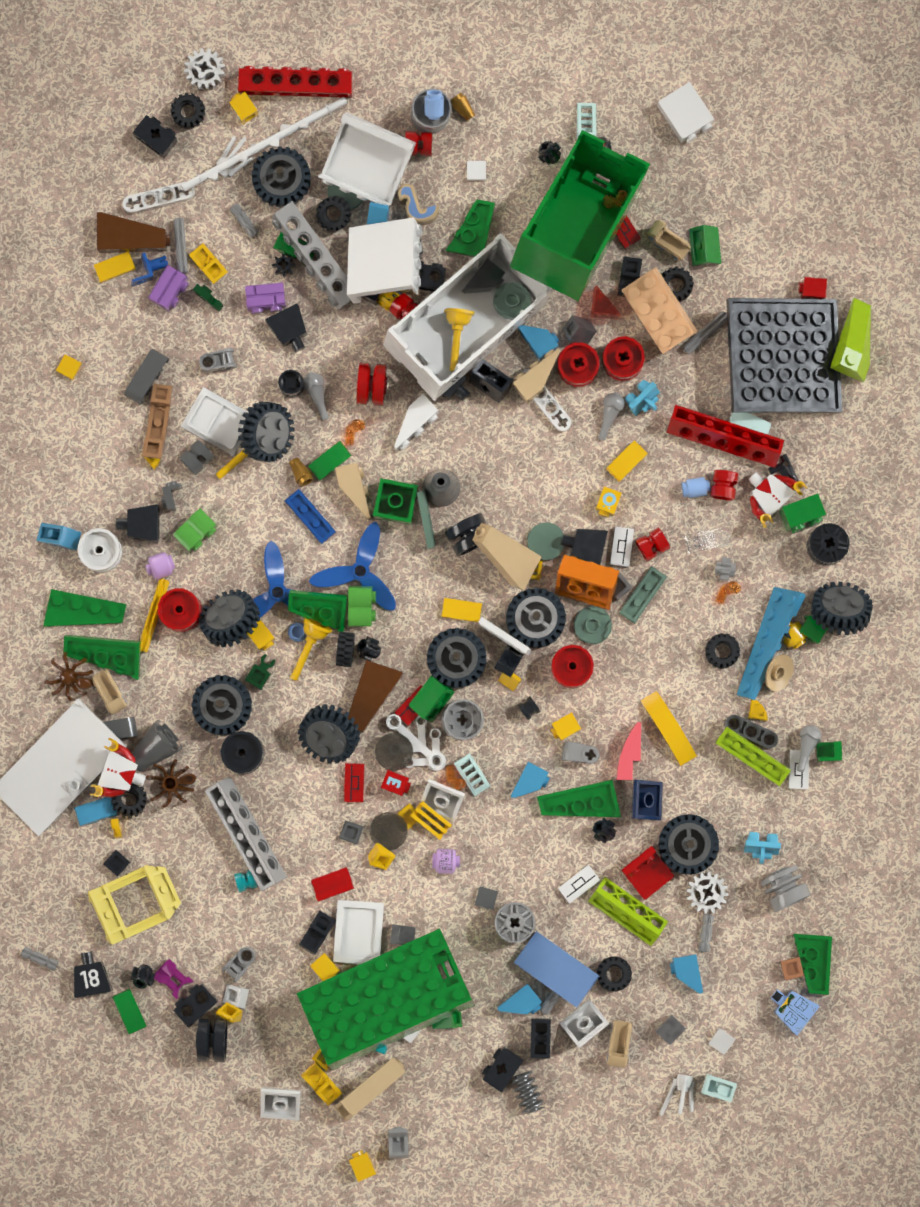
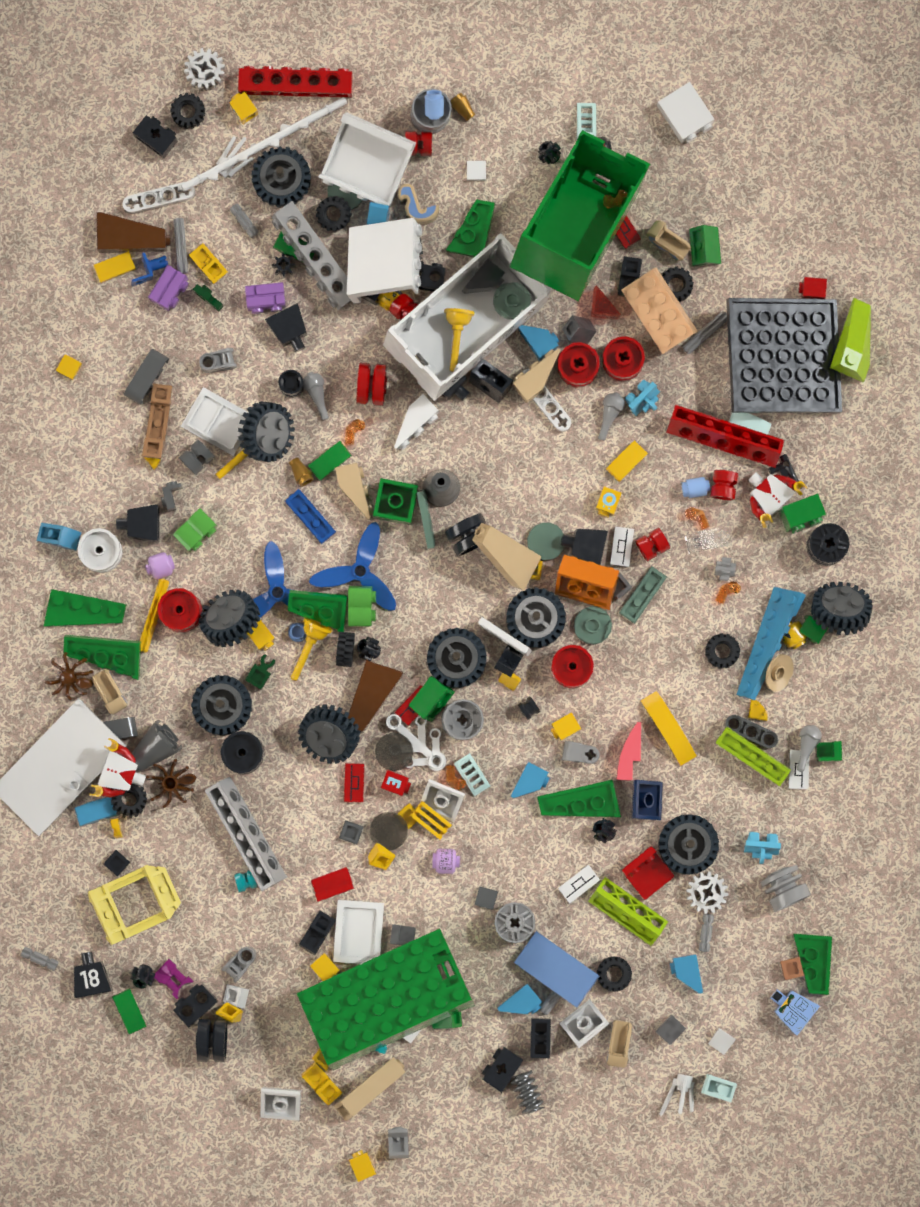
(461, 610): yellow tile -> none
(697, 515): none -> clear orange arm

